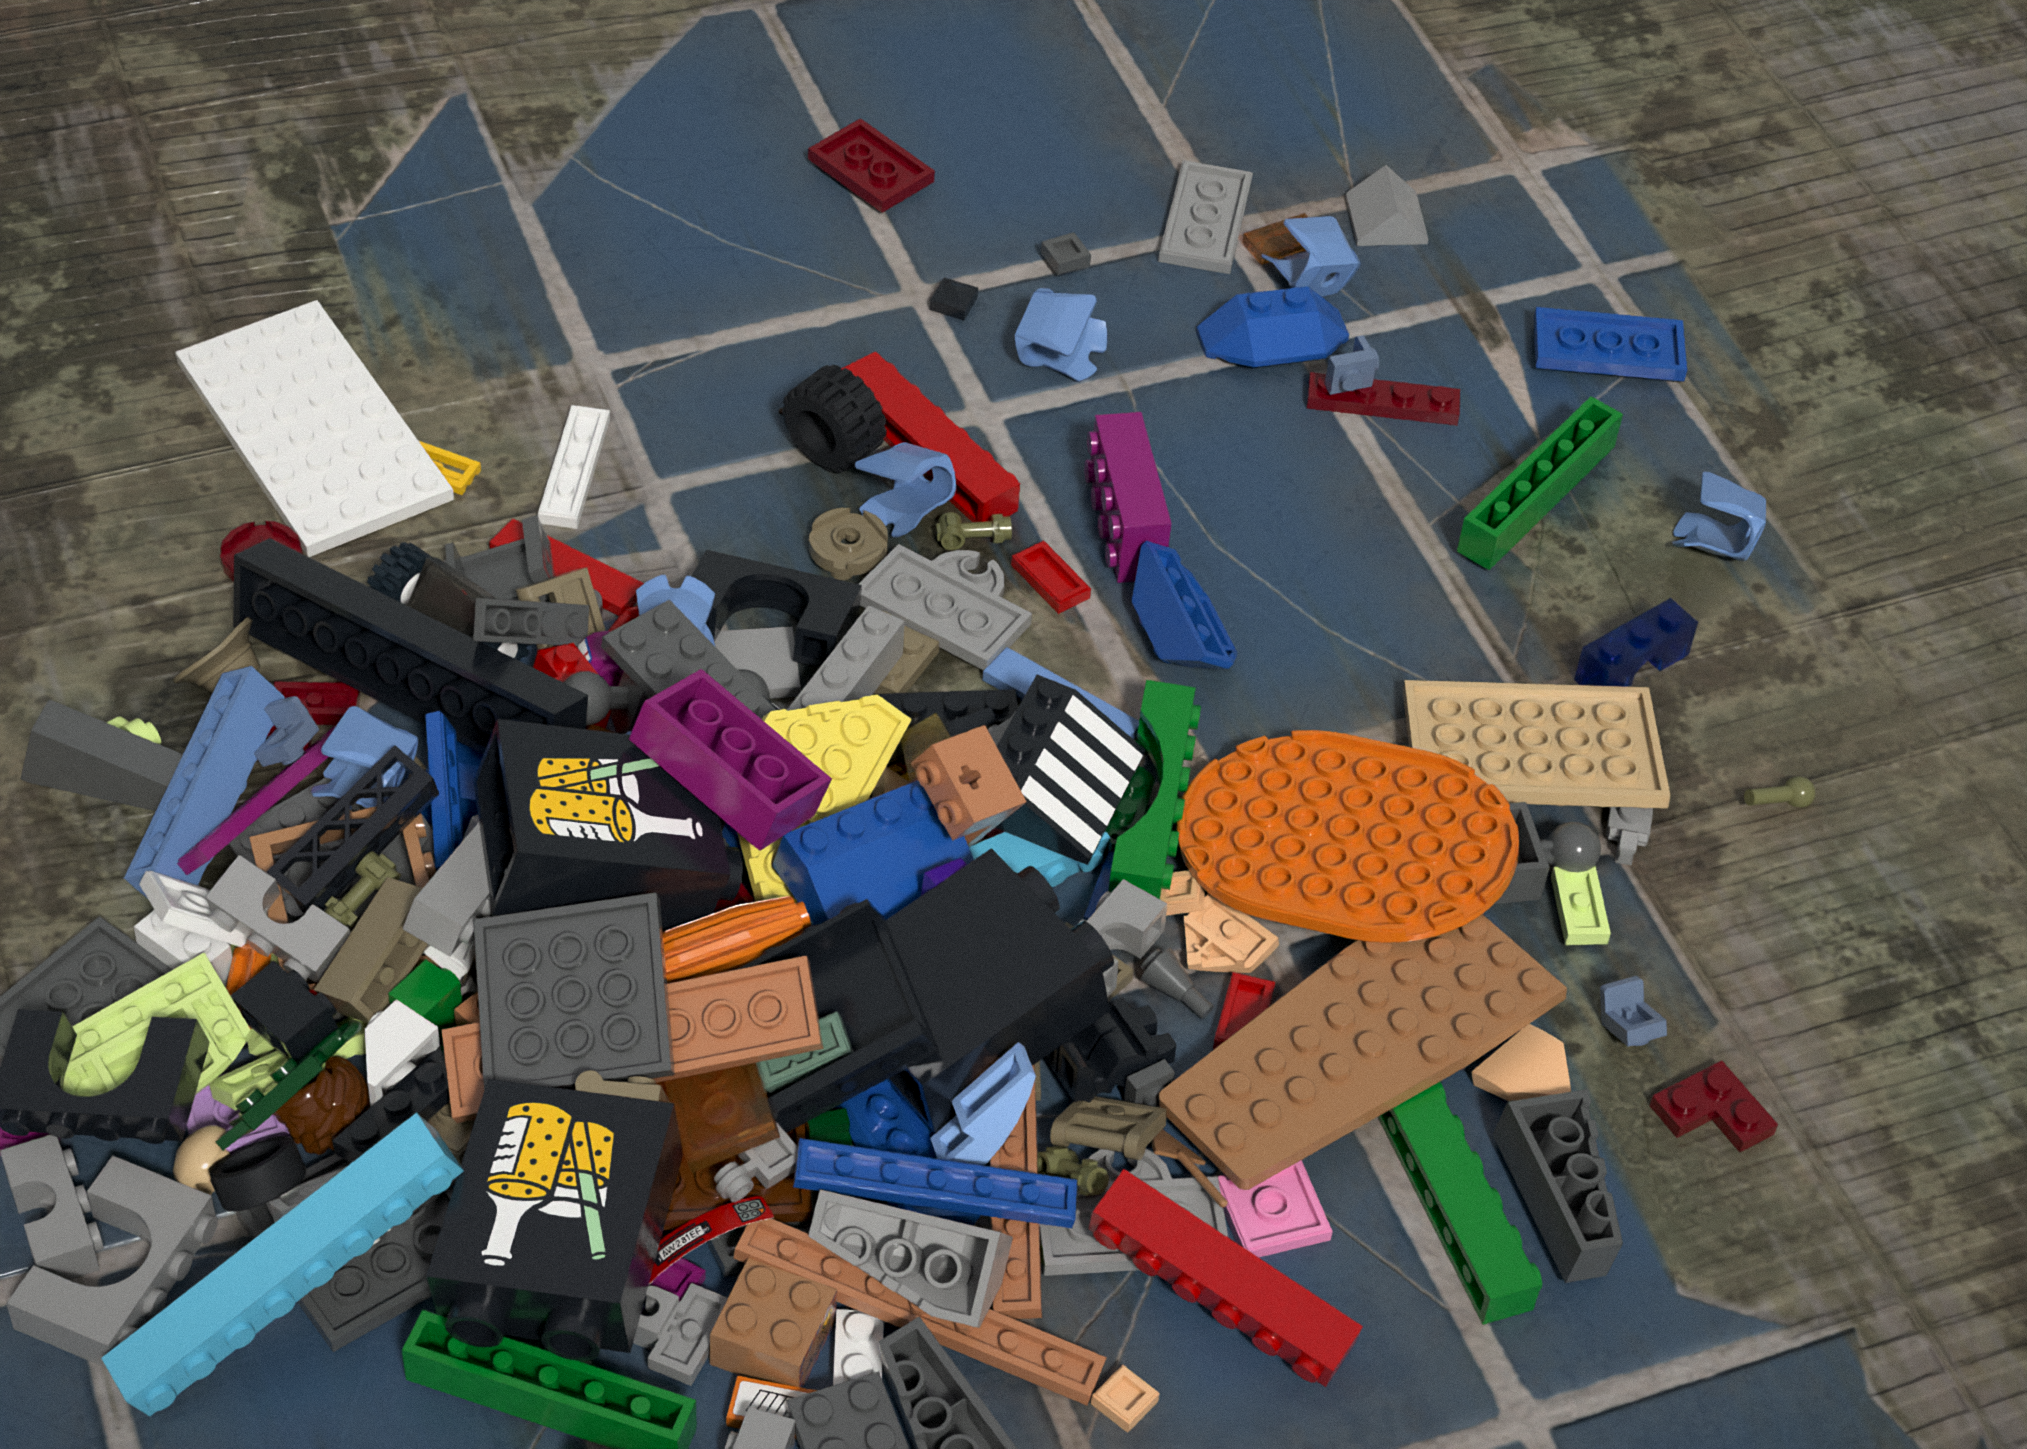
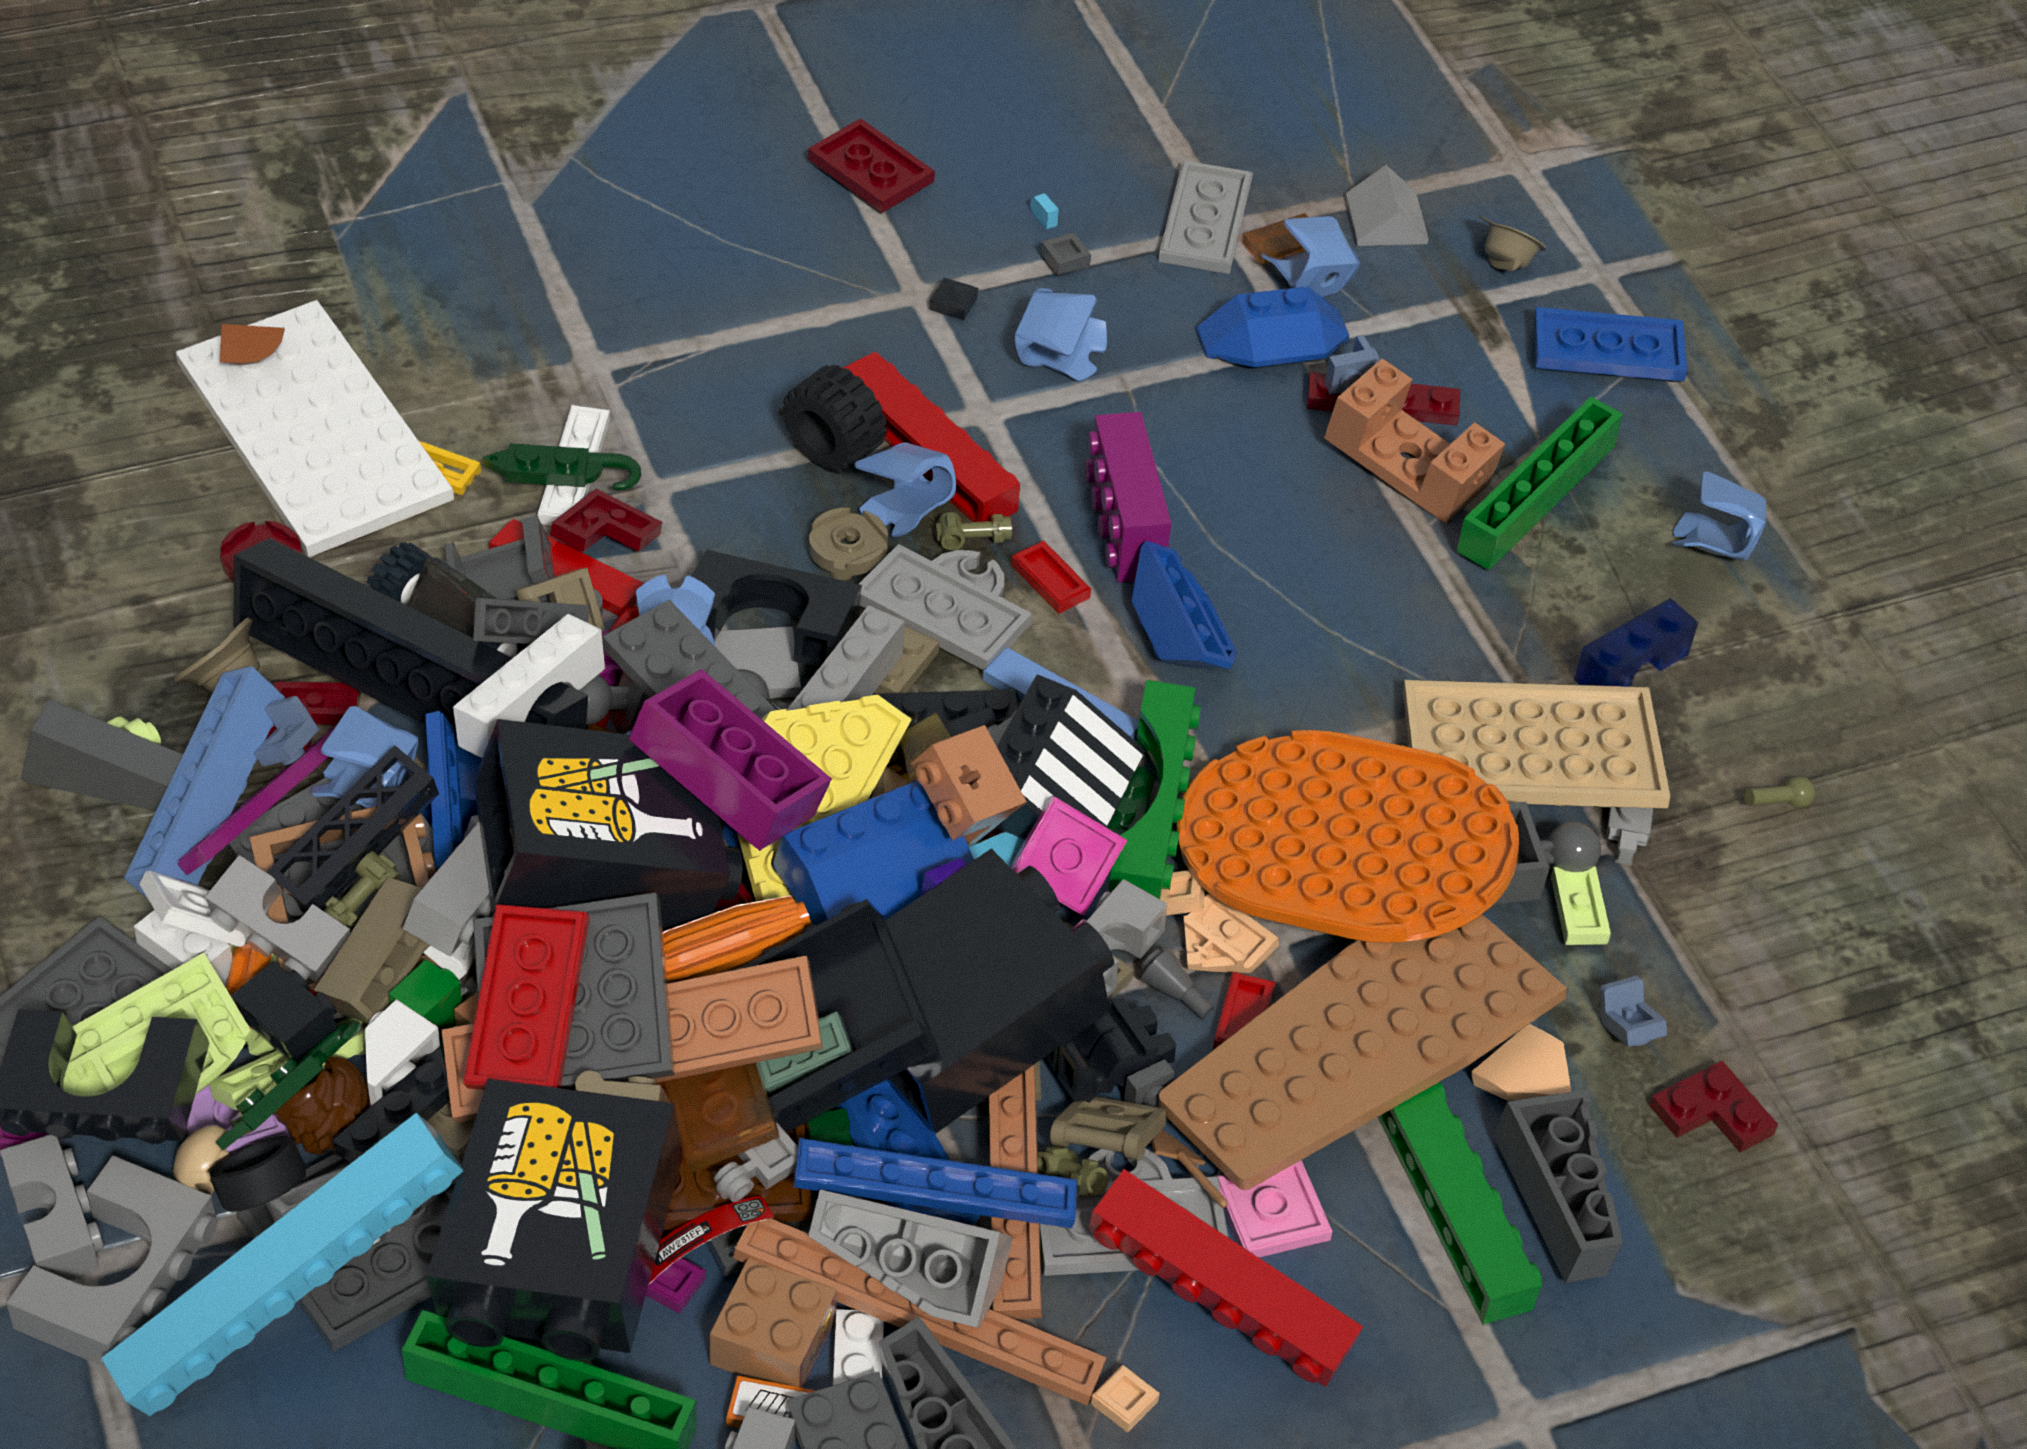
(248, 343): none -> dark orange brick
(527, 996): none -> red tile
(559, 465): none -> dark green plate
(564, 653): none -> white arch
(601, 516): none -> dark red plate
(678, 1330): light grey plate -> none
(987, 1110): light blue slope -> none
(1044, 210): none -> medium azure piece
(1070, 853): none -> dark pink tile
(1375, 430): none -> nougat plate
(1510, 247): none -> dark tan piece

